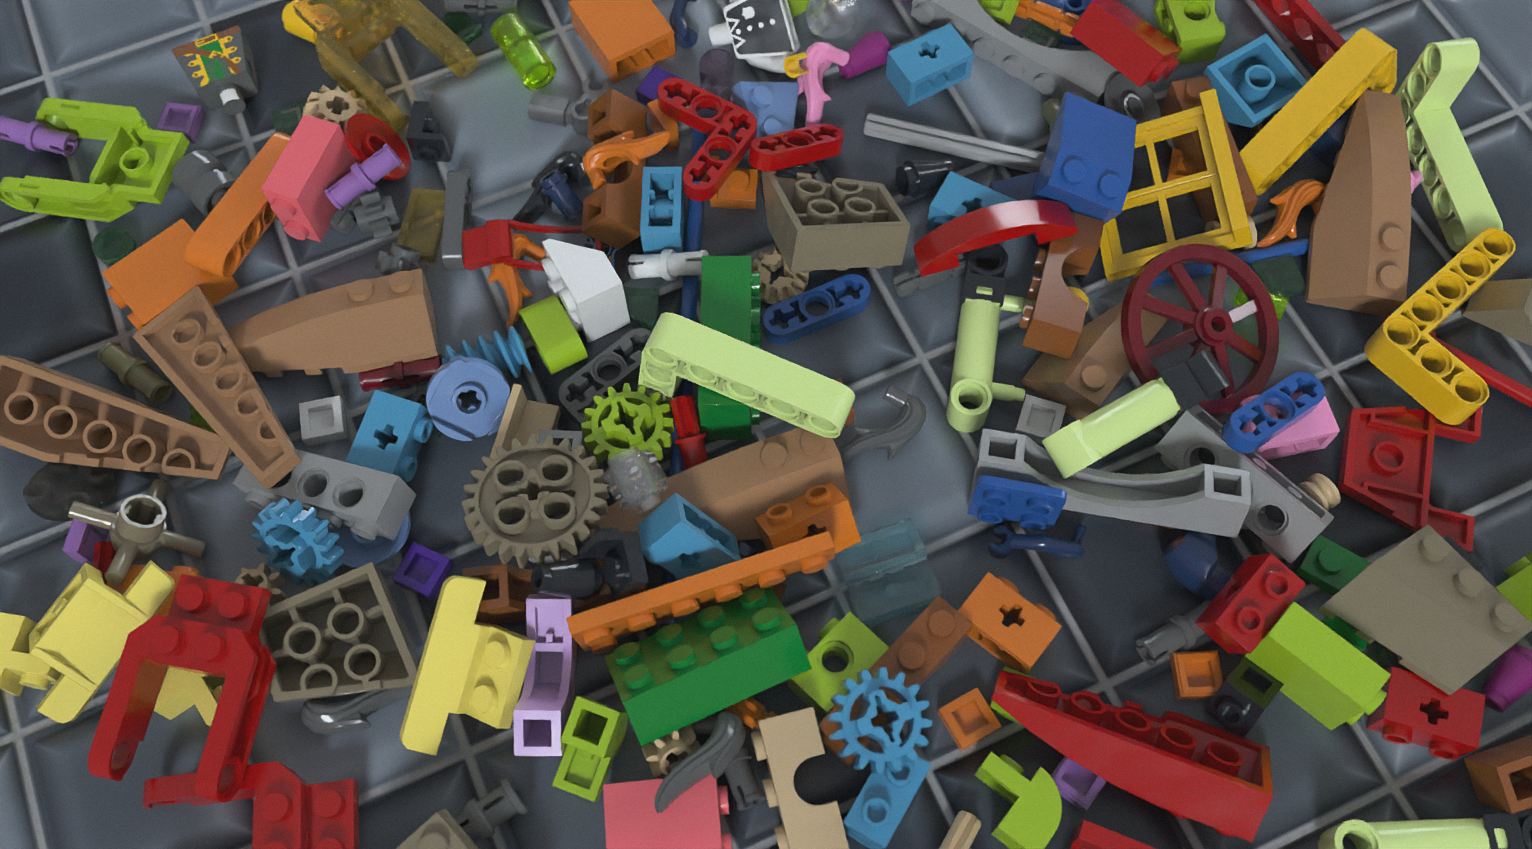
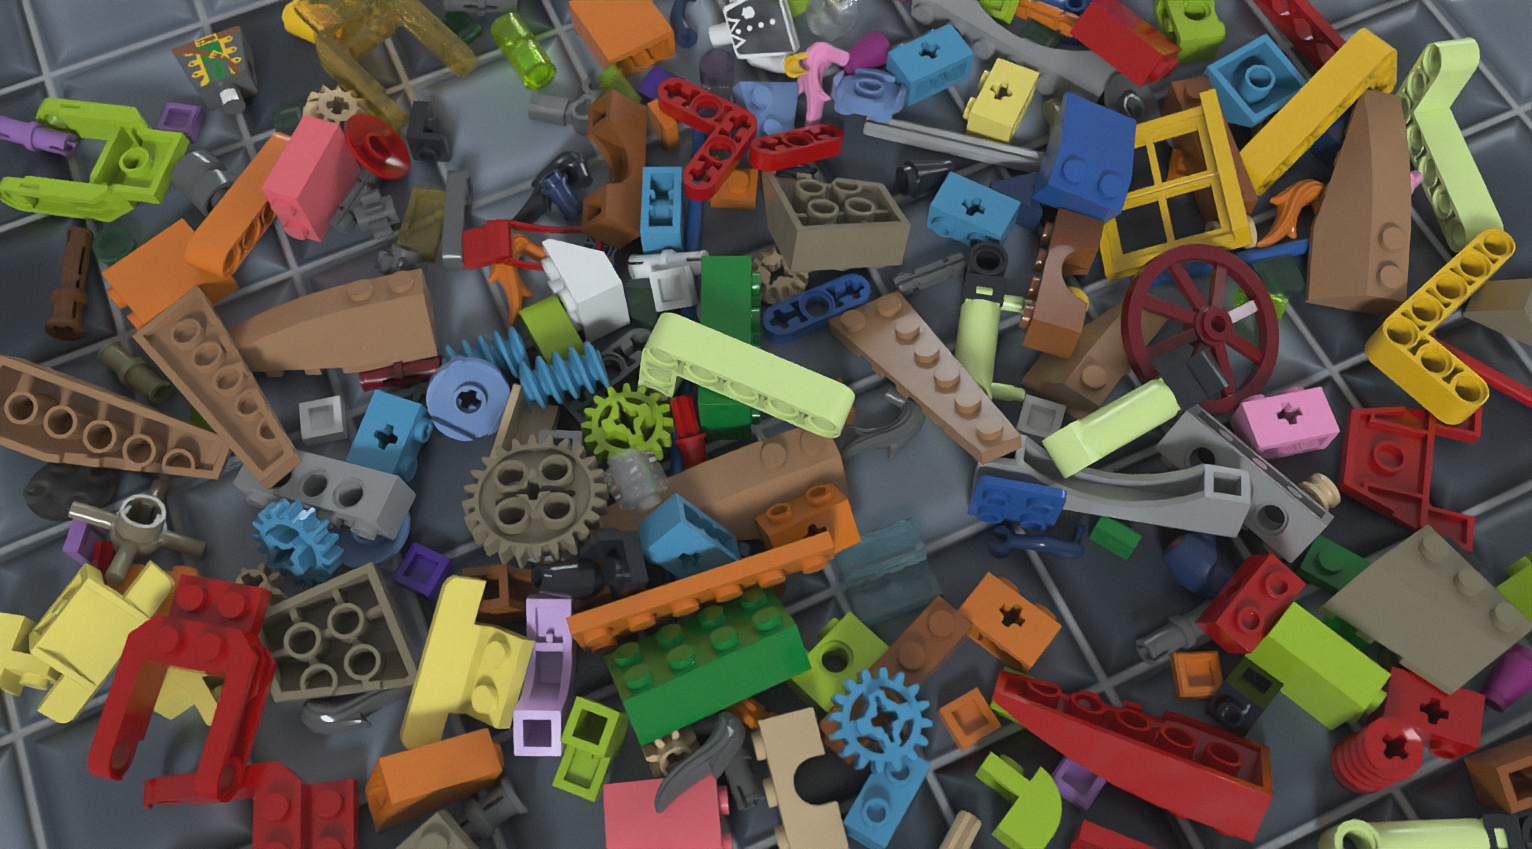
(69, 297): none -> reddish brown pin
(363, 177): medium lavender pin -> none
(431, 777): none -> orange slope
(562, 376): none -> dark azure piece
(606, 156): orange piece -> none
(615, 79): none -> clear neon green pin
(673, 288): none -> white tile
(868, 94): none -> medium blue plate
(922, 367): none -> medium nougat wing
(991, 226): red slope -> none
(1001, 101): none -> light yellow brick
(1115, 536): none -> green tile
(1267, 426): blue beam -> none
(1376, 756): none -> red piece

